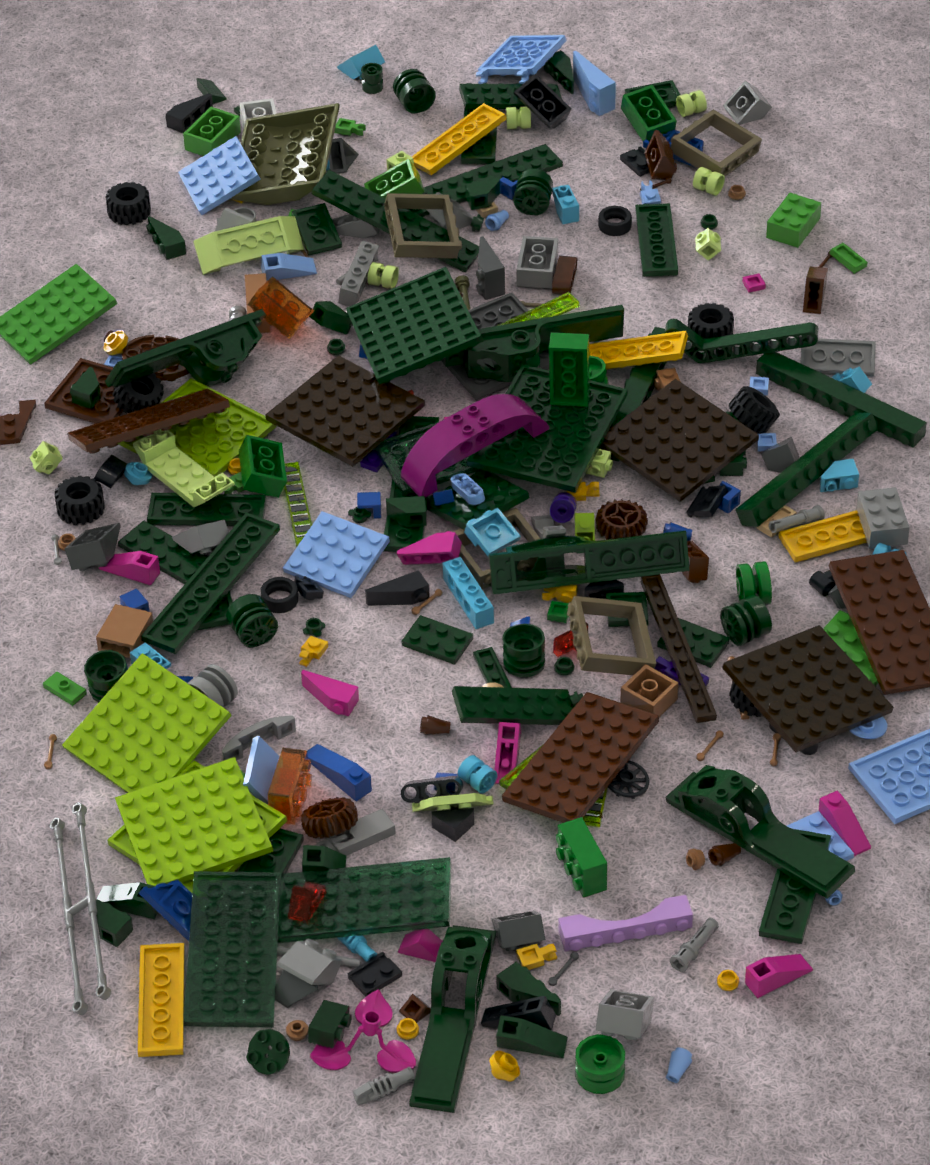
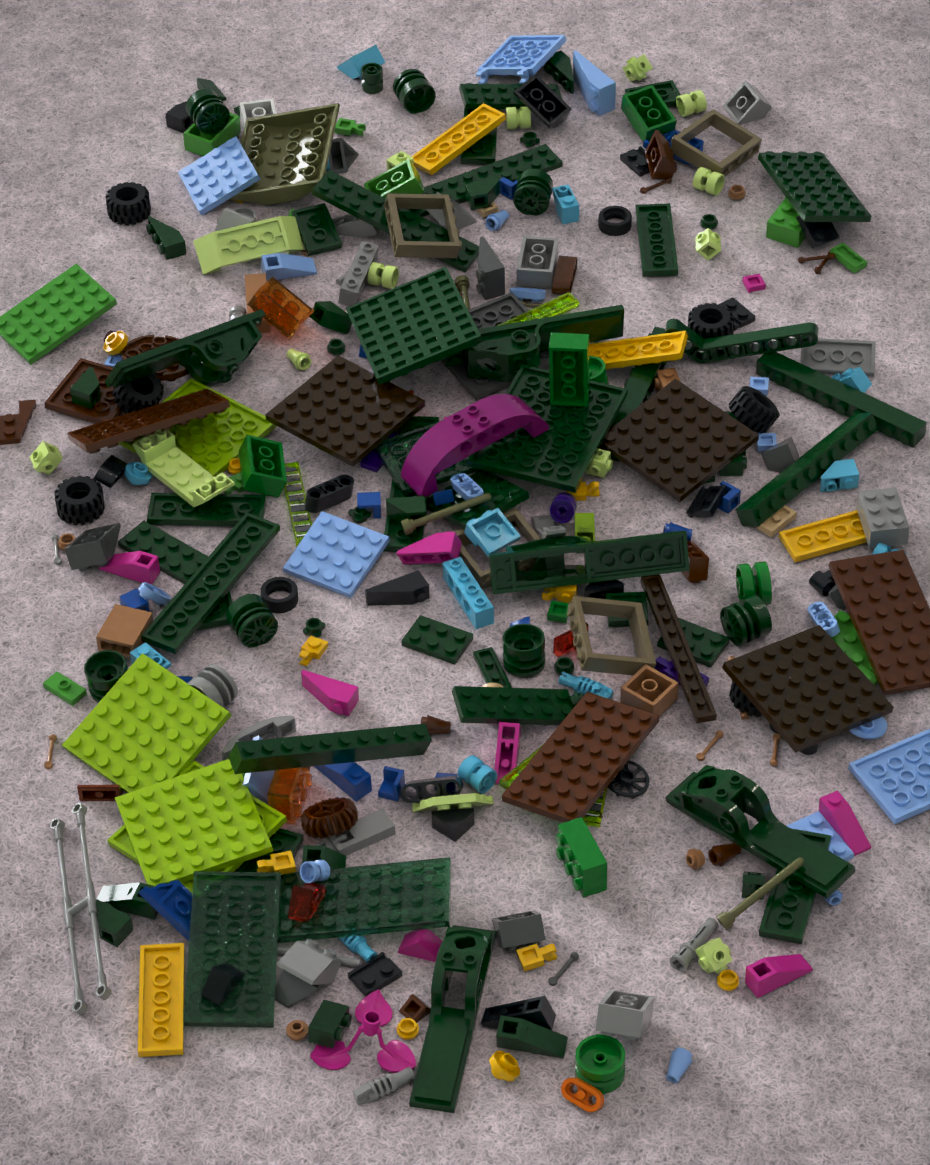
(99, 792): none -> copper slope
(154, 593): none -> light blue plate
(202, 537): light grey slope -> none
(207, 111): none -> dark green wheel
(221, 983): none -> black slope
(260, 1047): dark green plate -> none
(278, 862): none -> yellow plate
(299, 359): none -> yellowish green cone
(308, 589): black plate -> none
(315, 871): none -> light blue wheel
(329, 493): none -> black beam
(329, 748): none -> dark green brick
(392, 784): none -> blue panel
(410, 525): none -> olive piece
(416, 610): medium nougat hinge -> none
(477, 223): dark green plate -> none
(519, 984): dark green slope -> none
(529, 139): none -> dark green plate
(535, 295): none -> light blue plate
(582, 685): none -> medium azure hinge
(584, 932): lavender arch -> none
(584, 1094): none -> orange plate
(621, 520): reddish brown gear -> none
(637, 68): none -> yellowish green brick
(649, 195): light blue plate -> none
(714, 956): none -> yellowish green brick
(726, 919): none -> olive piece
(741, 315): none -> black plate
(752, 882): none -> dark green slope
(803, 517): light grey pin -> none
(814, 187): none -> dark green plate
(815, 289): reddish brown slope -> none
(818, 232): none -> black plate
(823, 618): none -> light blue beam
(830, 256): none -> reddish brown hinge

